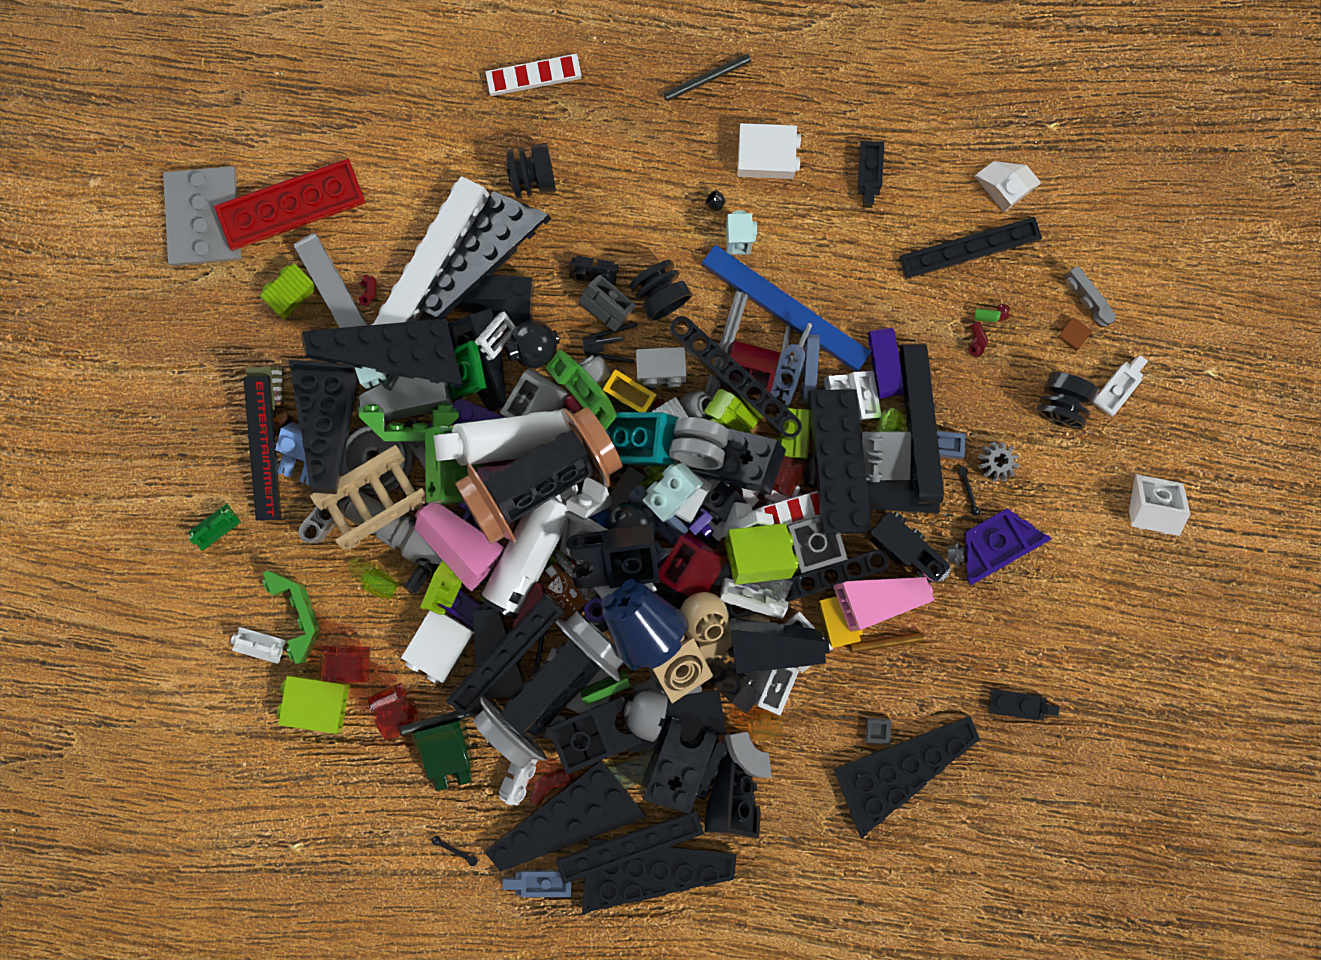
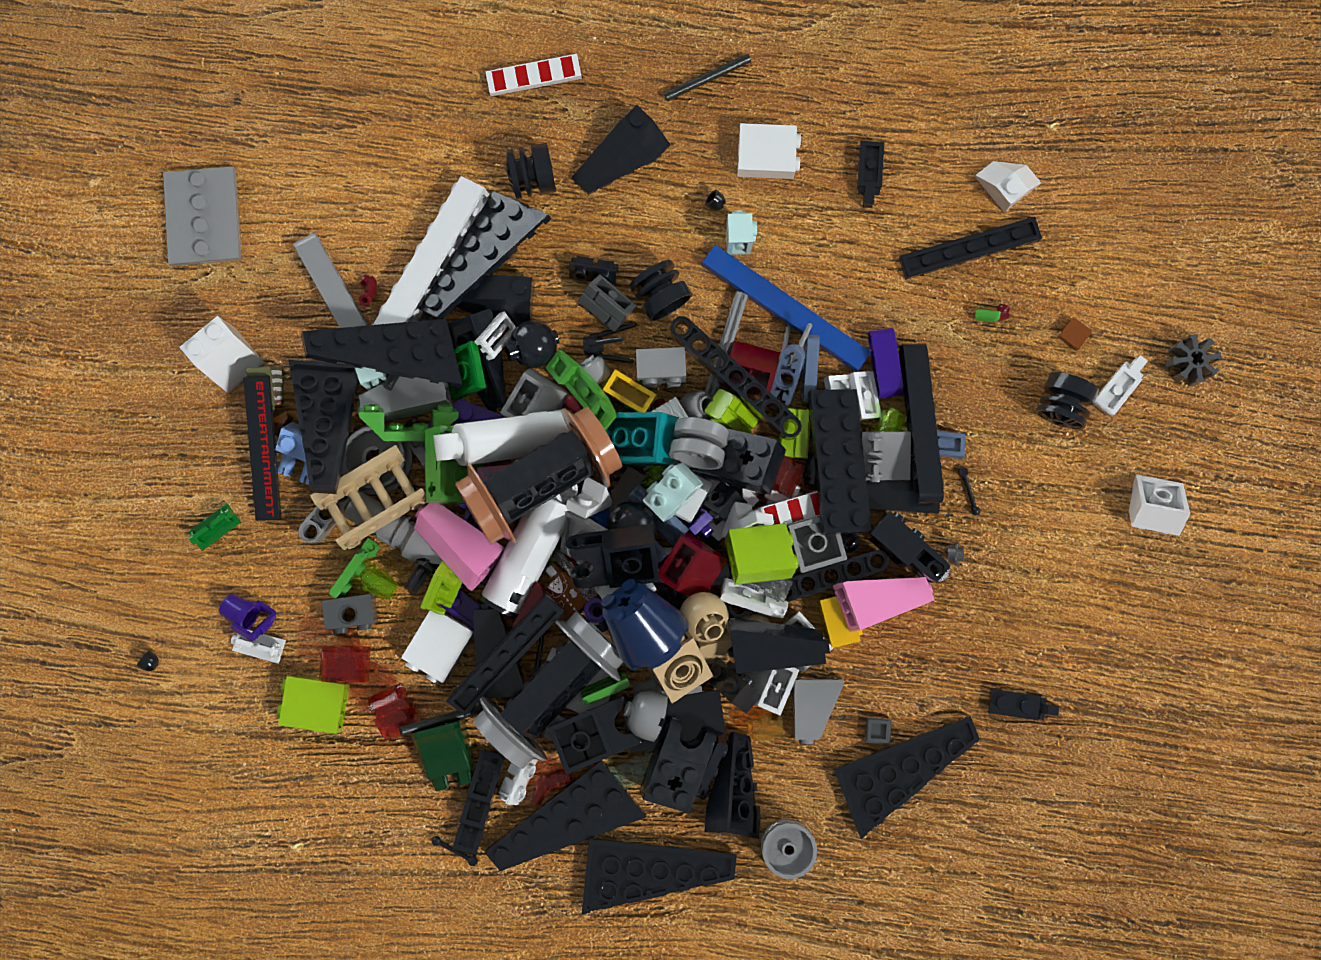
(148, 661): none -> black hinge
(221, 353): none -> white slope
(243, 615): none -> dark purple piece
(288, 290): lime brick -> none
(289, 204): red tile -> none
(299, 647): bright green slope -> none
(335, 611): none -> dark grey brick
(355, 567): none -> bright green hinge
(478, 802): none -> black slope
(537, 884): sand blue hinge -> none
(627, 147): none -> black wedge
(629, 846): black tile -> none
(747, 756): light grey tile -> none
(796, 861): none -> light grey wheel
(812, 707): none -> light grey slope
(846, 537): none -> black hinge
(887, 642): pearl gold bar -> none
(979, 342): dark red arm -> none
(991, 467): light grey gear -> none
(998, 543): dark purple wing -> none
(1090, 297): light grey hinge -> none
(1186, 352): none -> dark grey gear

